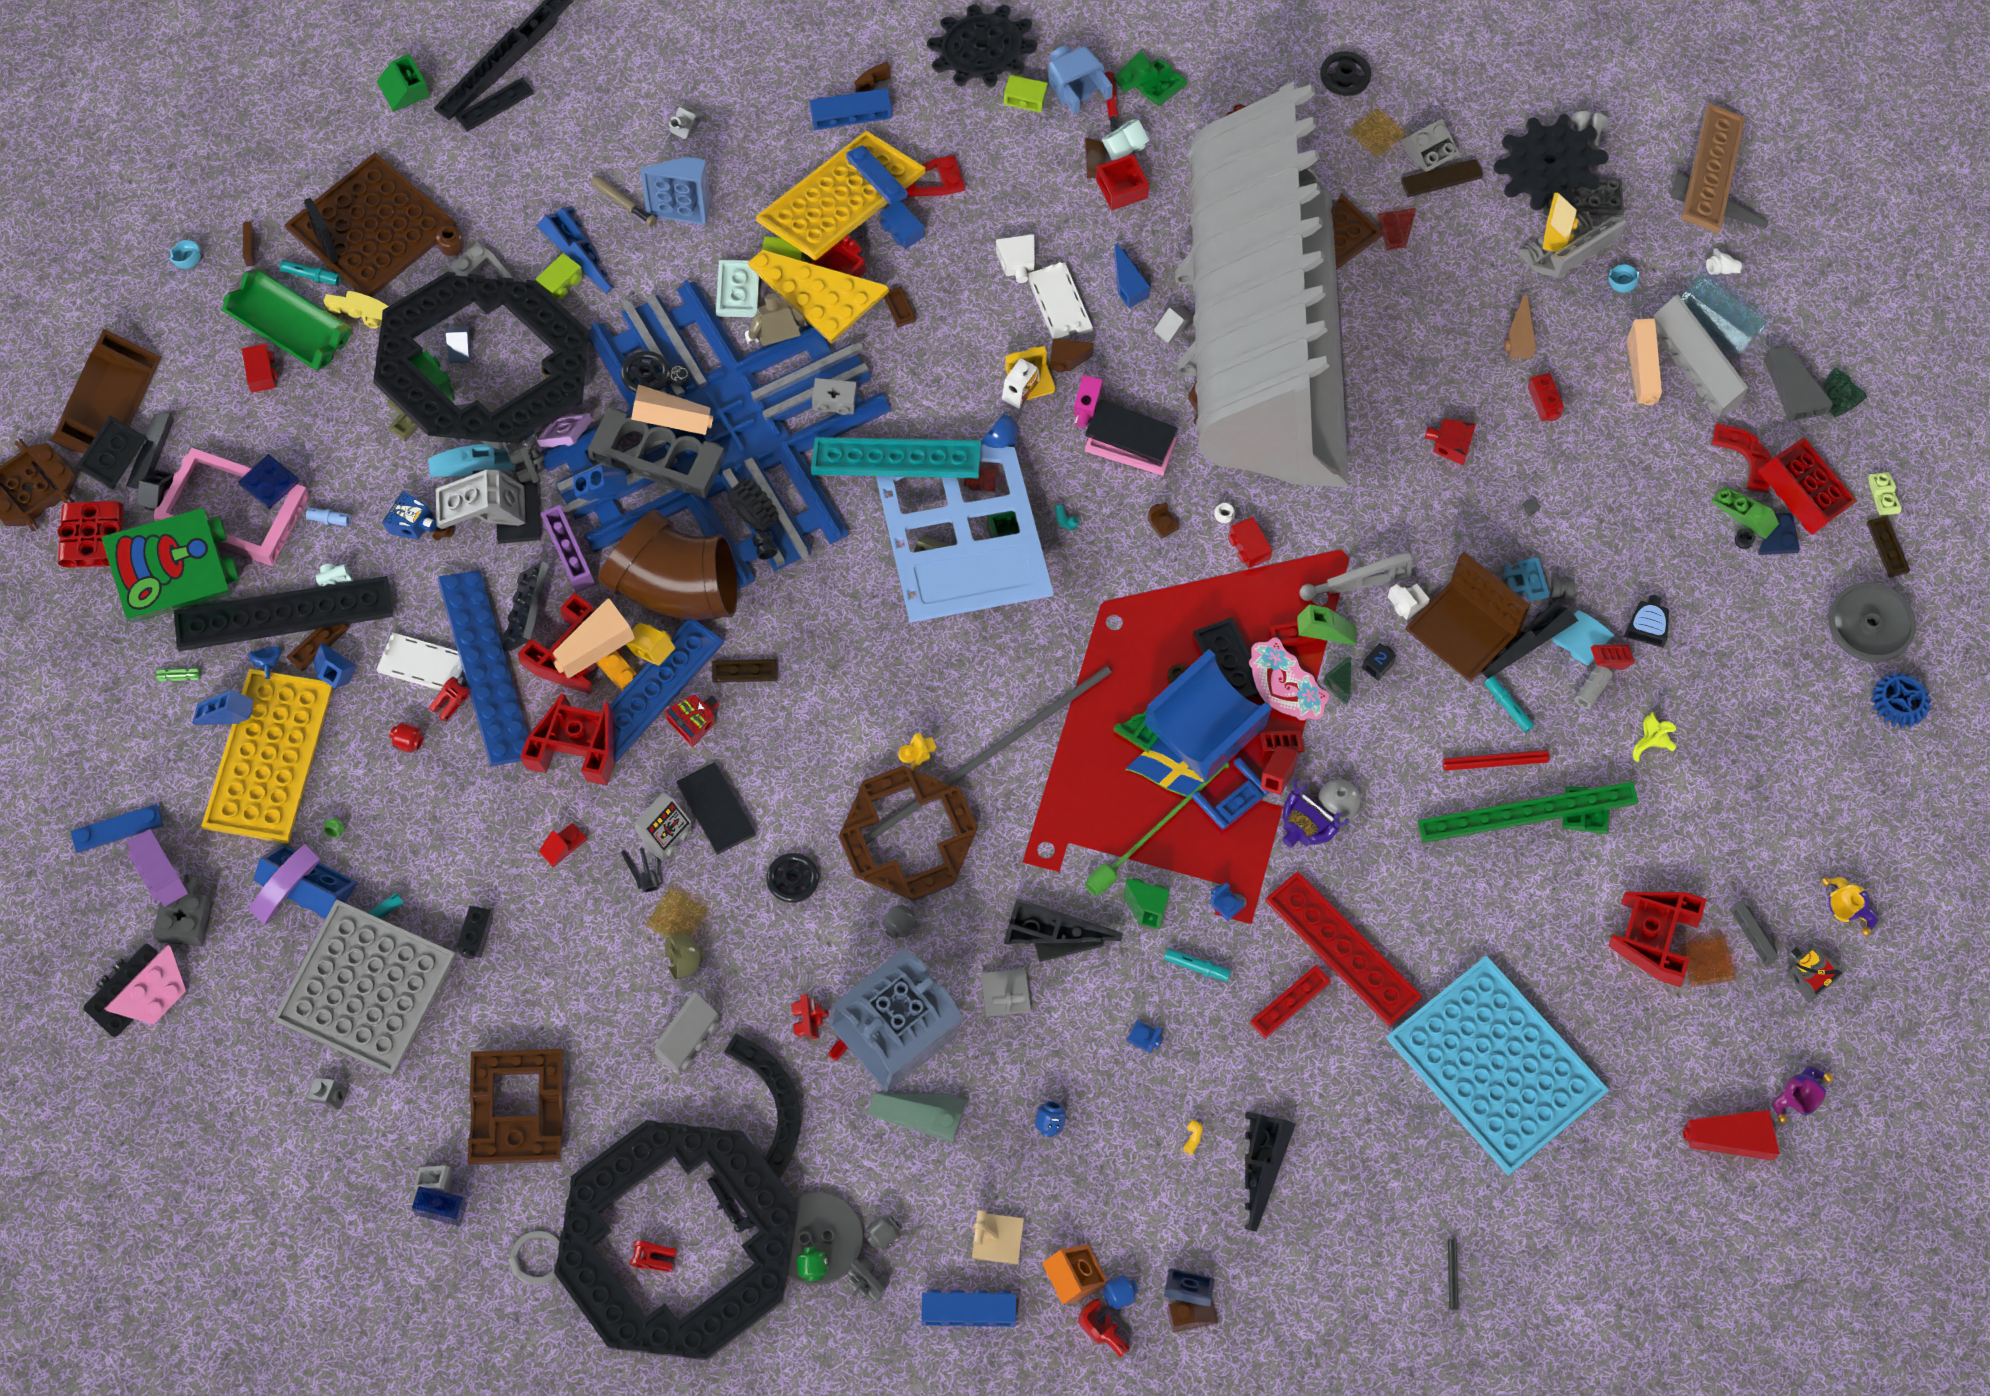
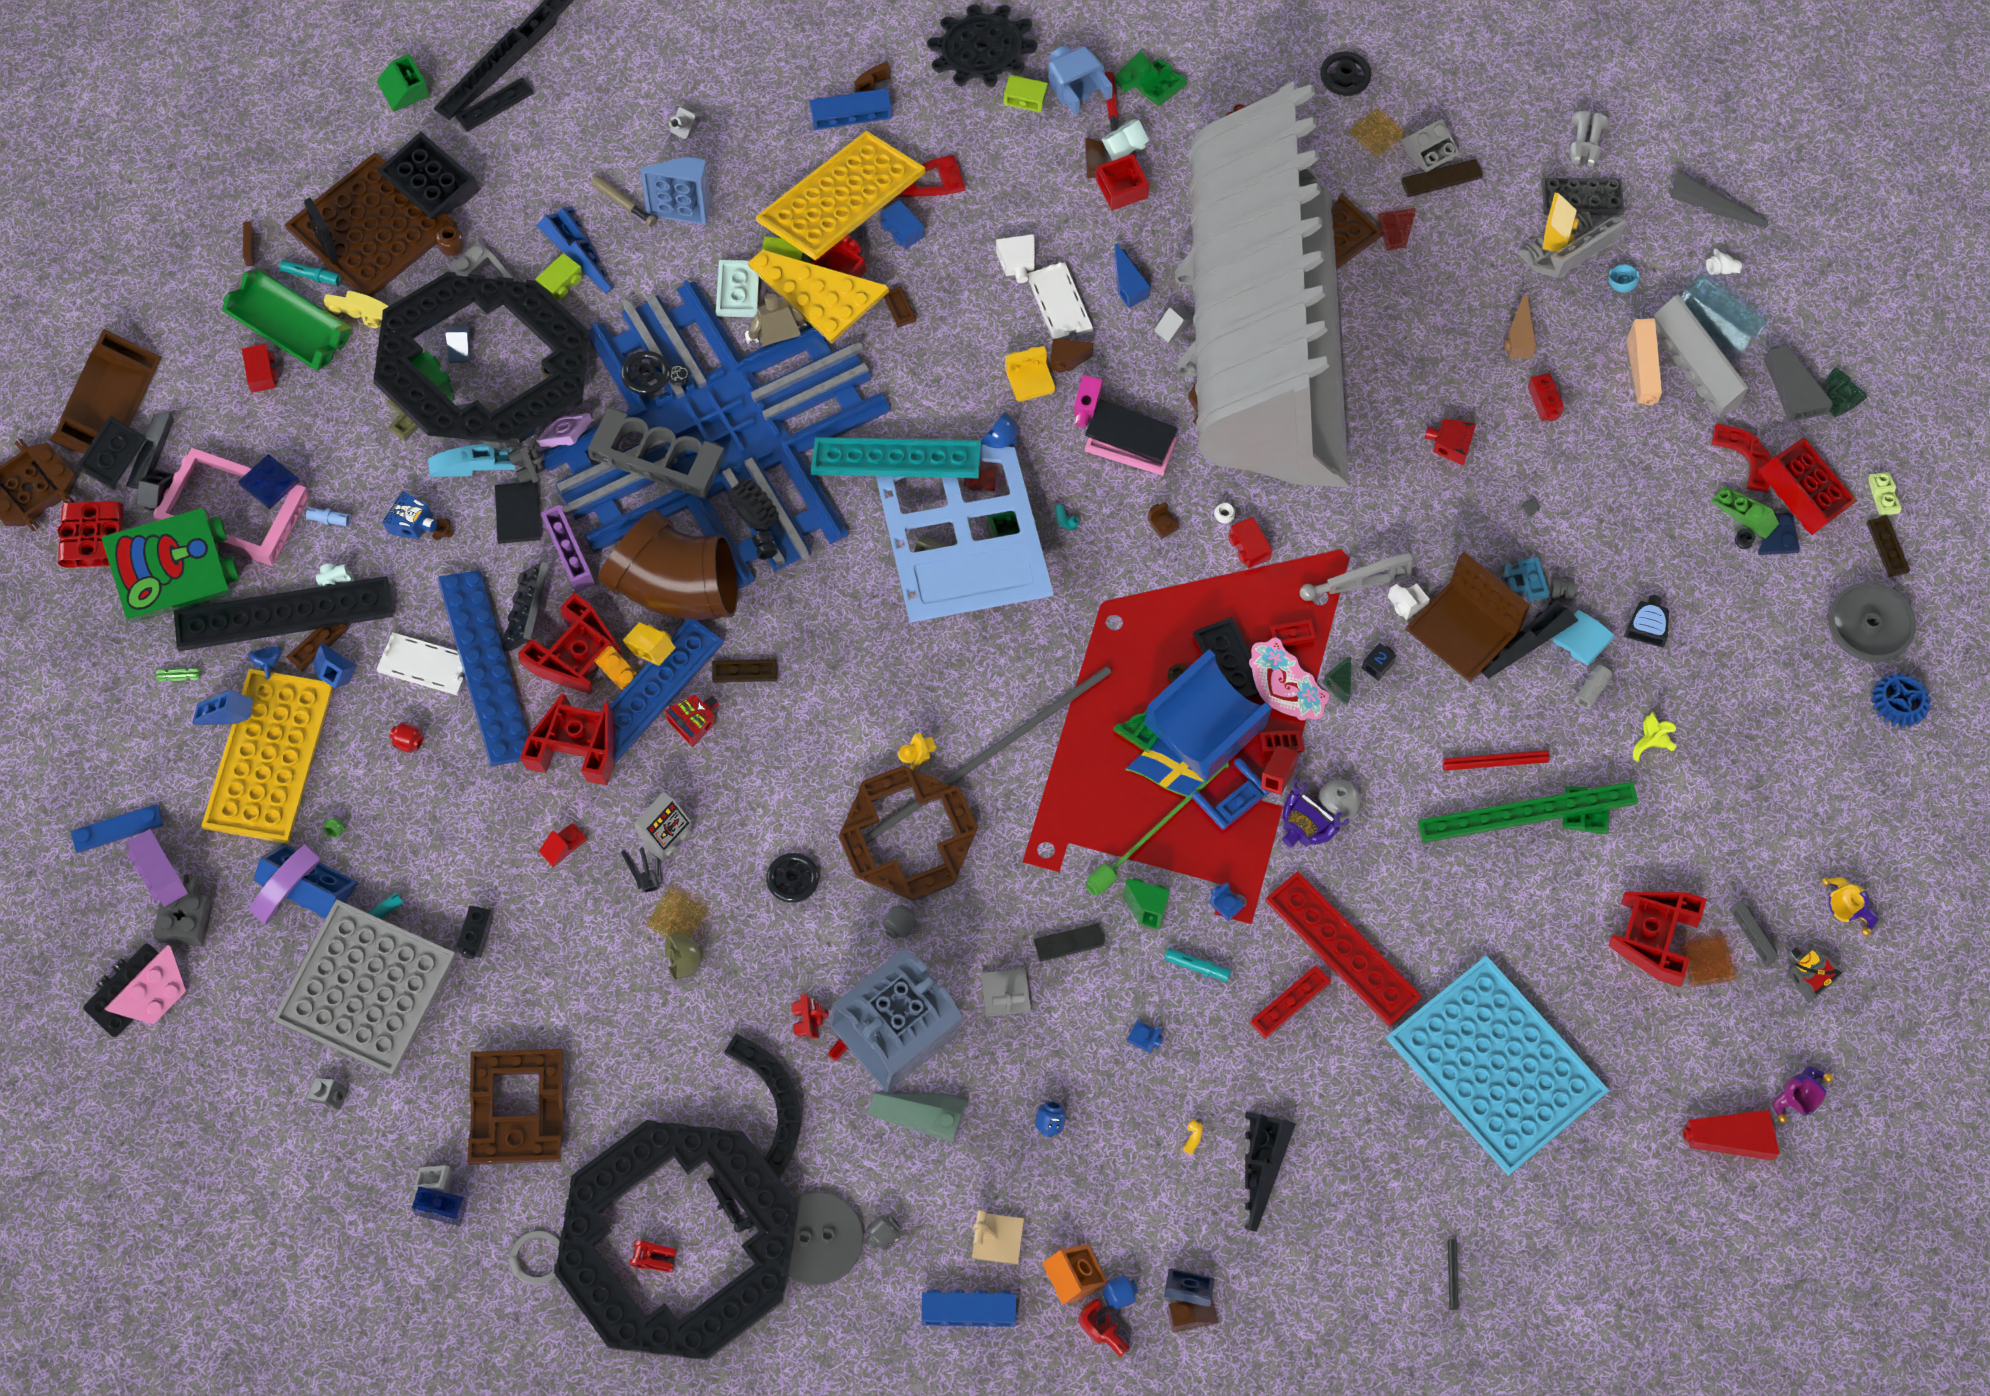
(185, 254): medium azure hair -> none
(429, 177): none -> black slope
(457, 696): red piece -> none
(483, 495): light grey bracket -> none
(593, 640): light nougat slope -> none
(613, 479): blue piece -> none
(670, 411): light nougat slope -> none
(686, 1034): light grey slope -> none
(715, 808): black tile -> none
(812, 1264): green head -> none
(834, 396): light grey brick -> none
(864, 1282): dark grey hips -> none
(876, 175): blue plate -> none
(1023, 378): white torso -> none
(1043, 925): black wedge -> none
(1326, 625): bright green slope -> none
(1503, 697): teal pin -> none
(1542, 180): black plate -> none
(1616, 656): red slope -> none
(1713, 168): medium nougat plate -> none

